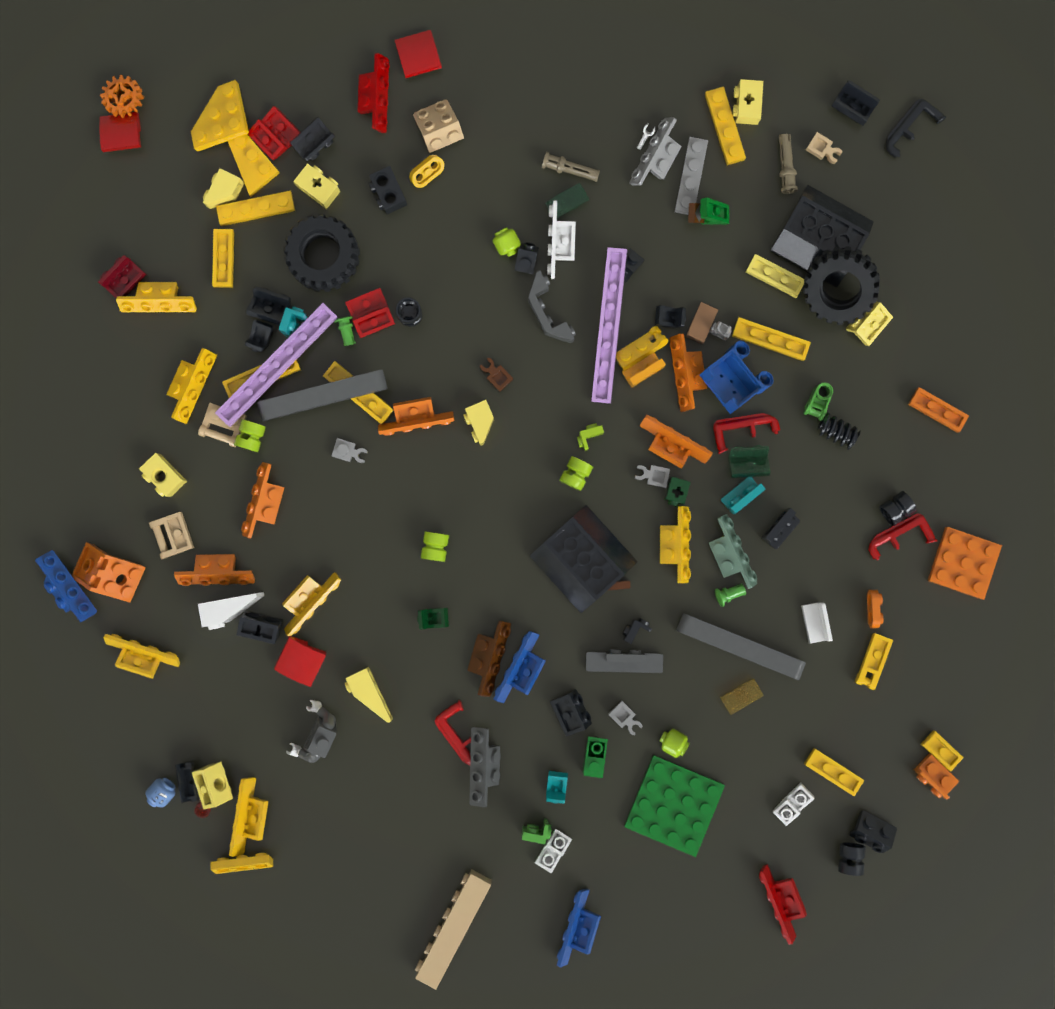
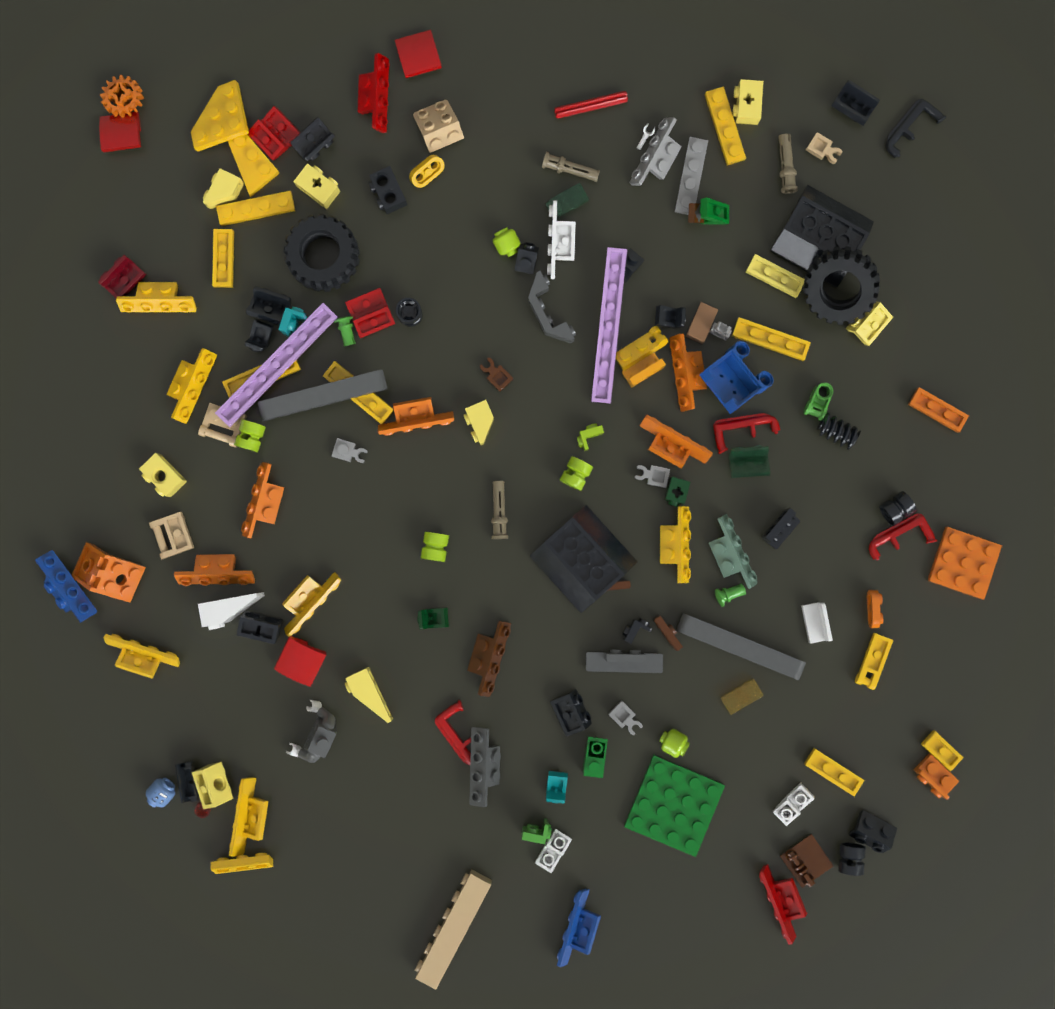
(499, 520): none -> dark tan pin
(523, 669): blue bracket -> none
(591, 104): none -> red axle
(668, 631): none -> reddish brown plate
(742, 495): teal bracket -> none
(806, 861): none -> reddish brown hinge

